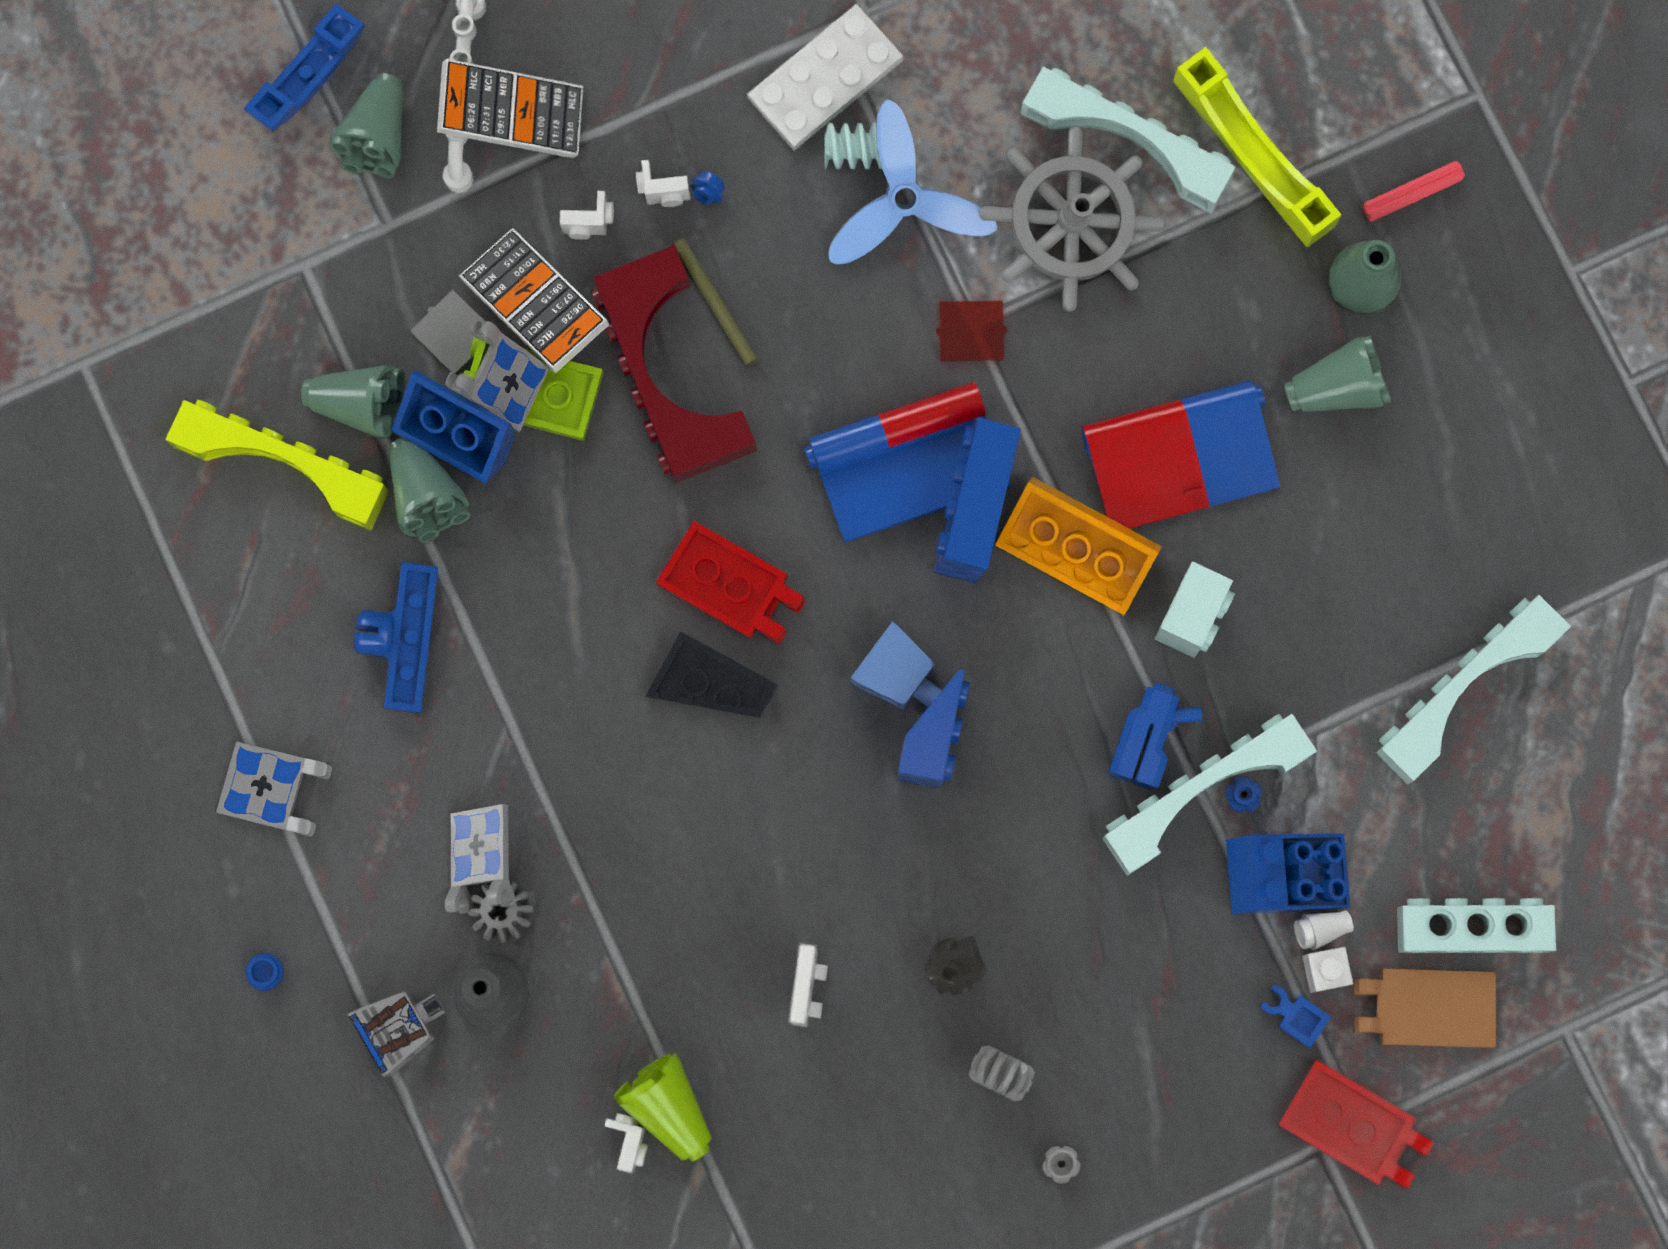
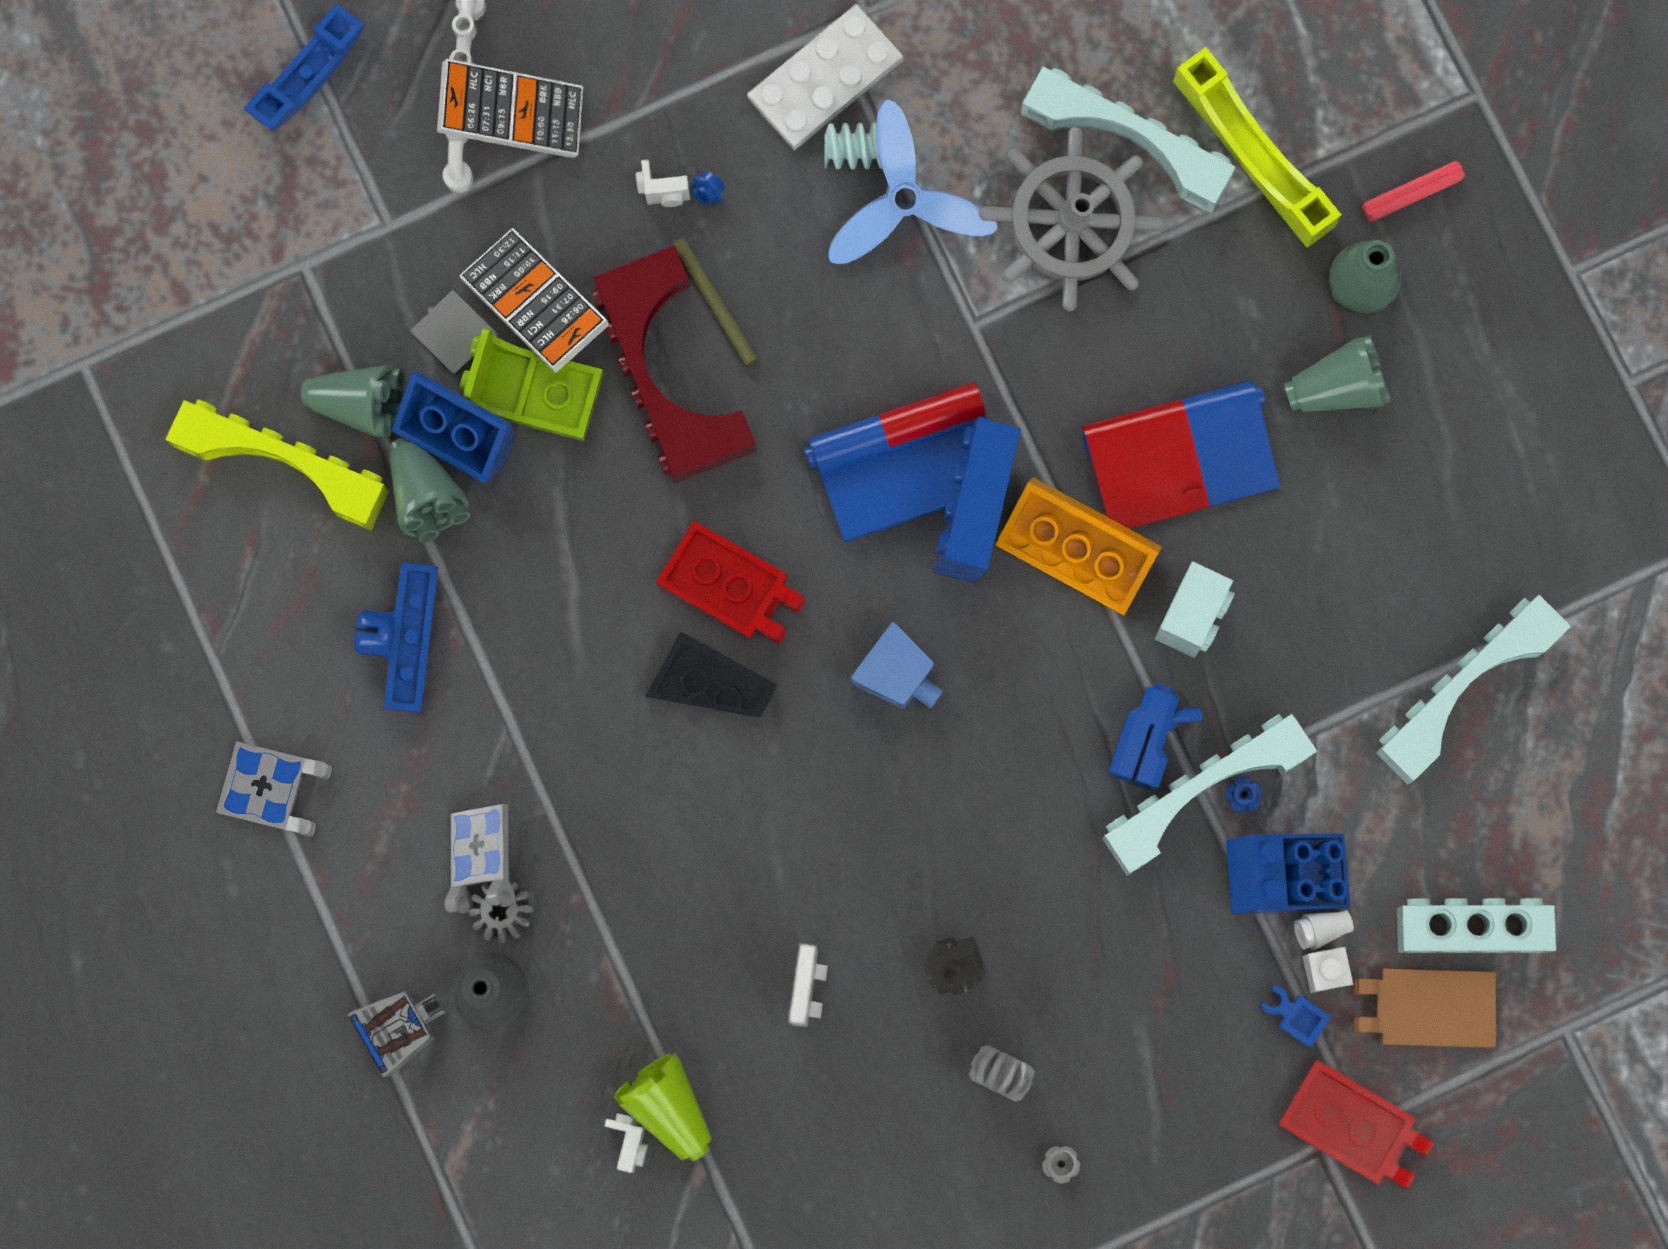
(264, 971): blue plate -> none
(372, 130): sand green cone -> none
(506, 378): light grey flag -> none
(586, 223): white bracket -> none
(928, 742): blue slope -> none
(971, 331): clear red piece -> none

